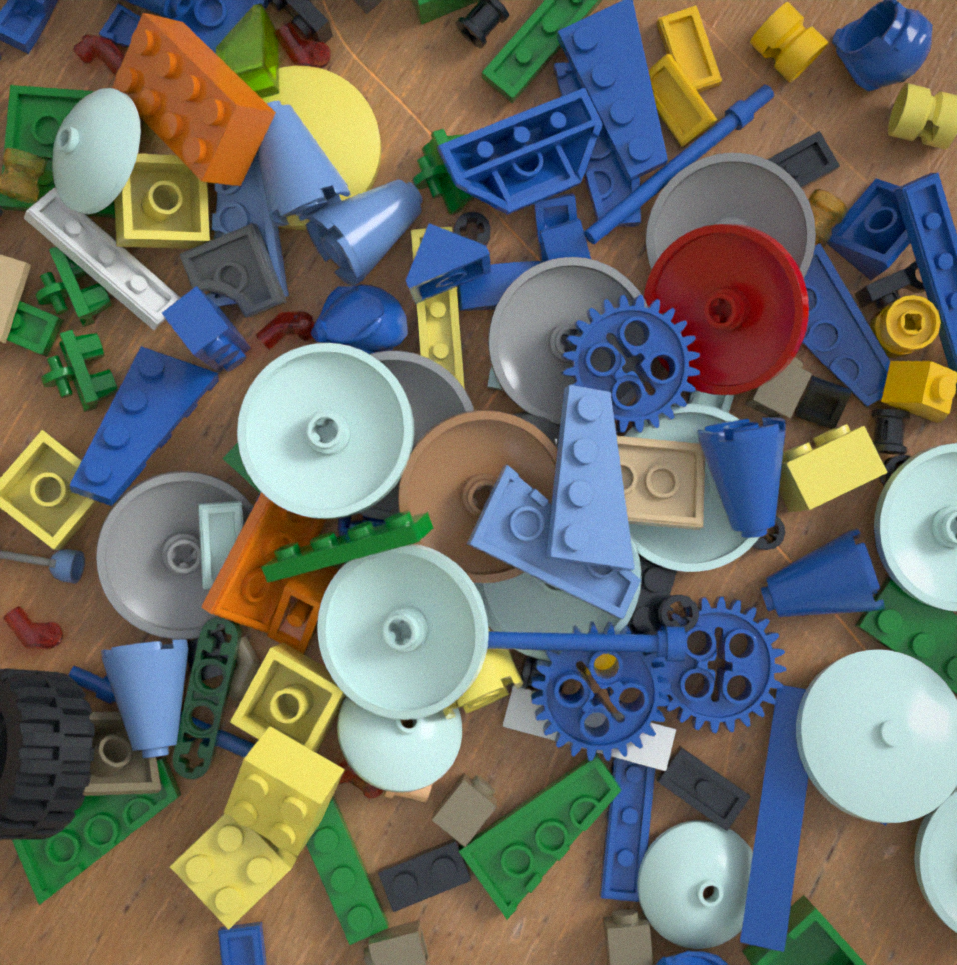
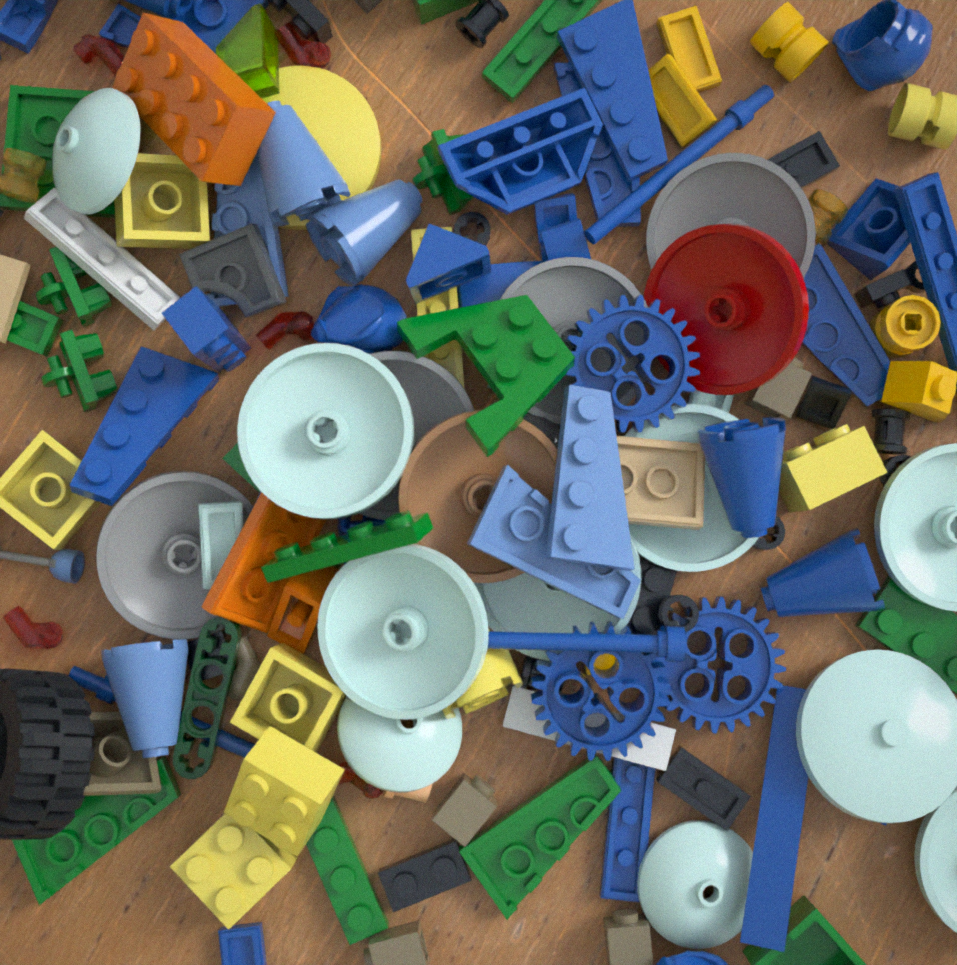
(510, 349): none -> green wing

